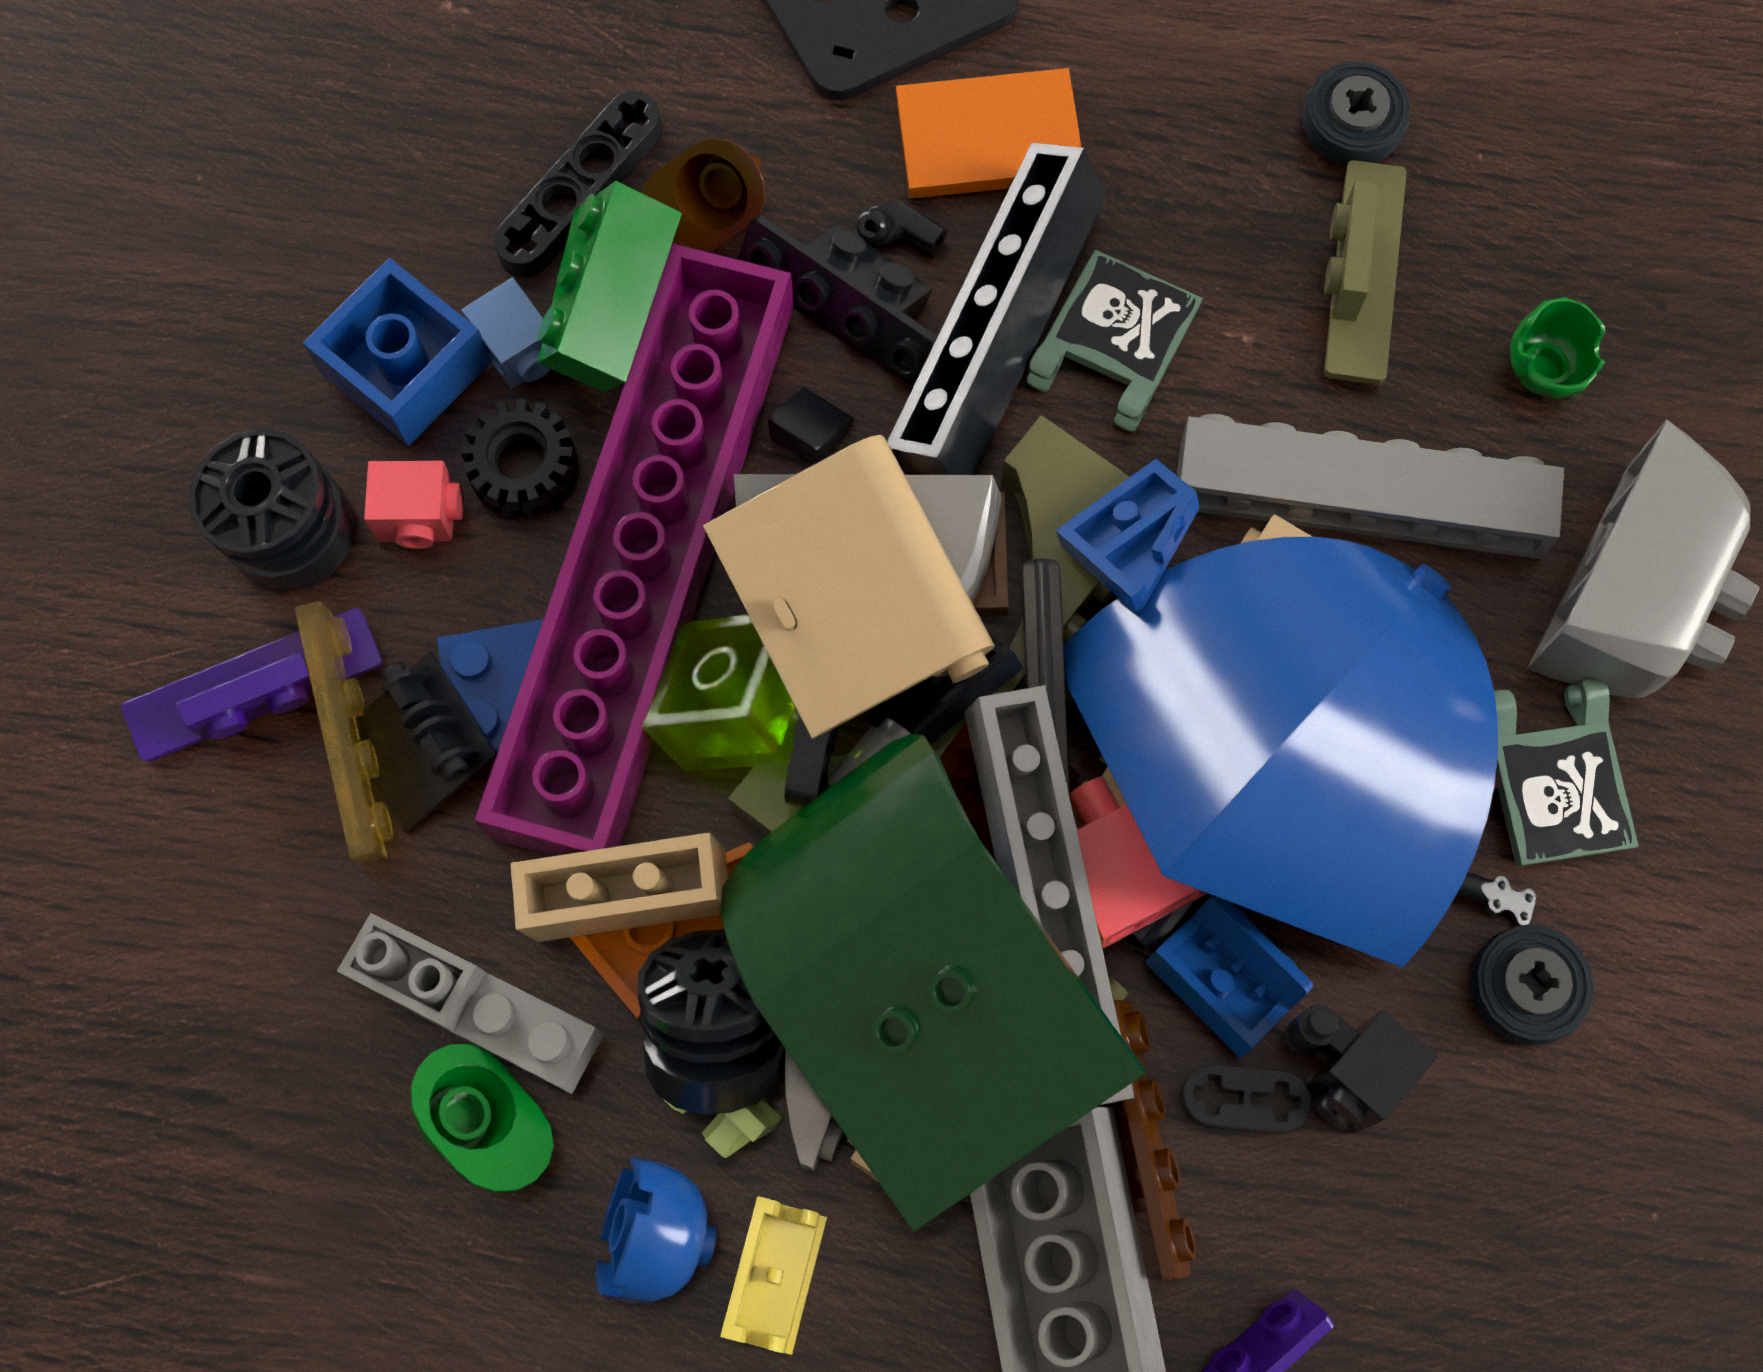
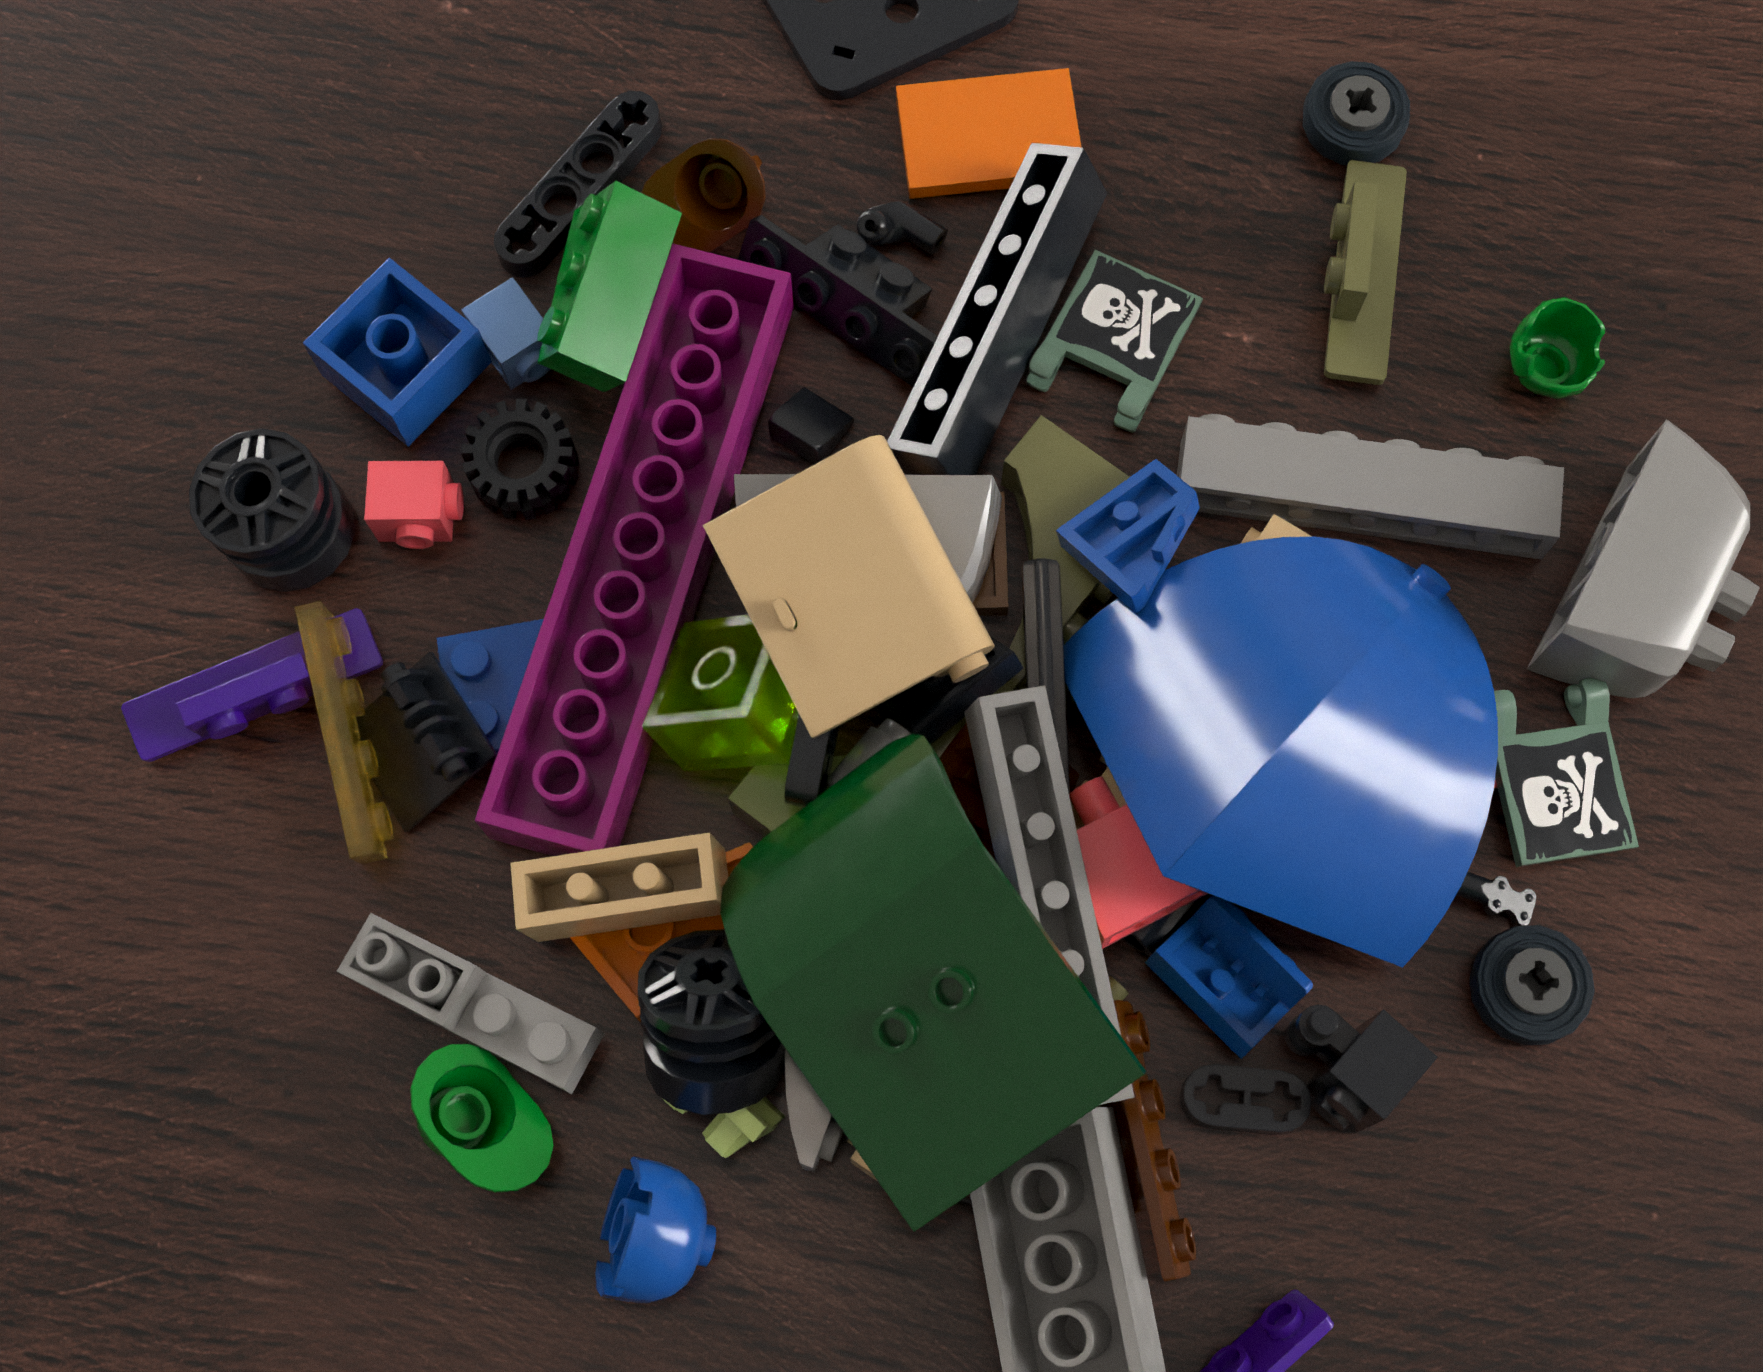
(774, 1276): light yellow hinge -> none

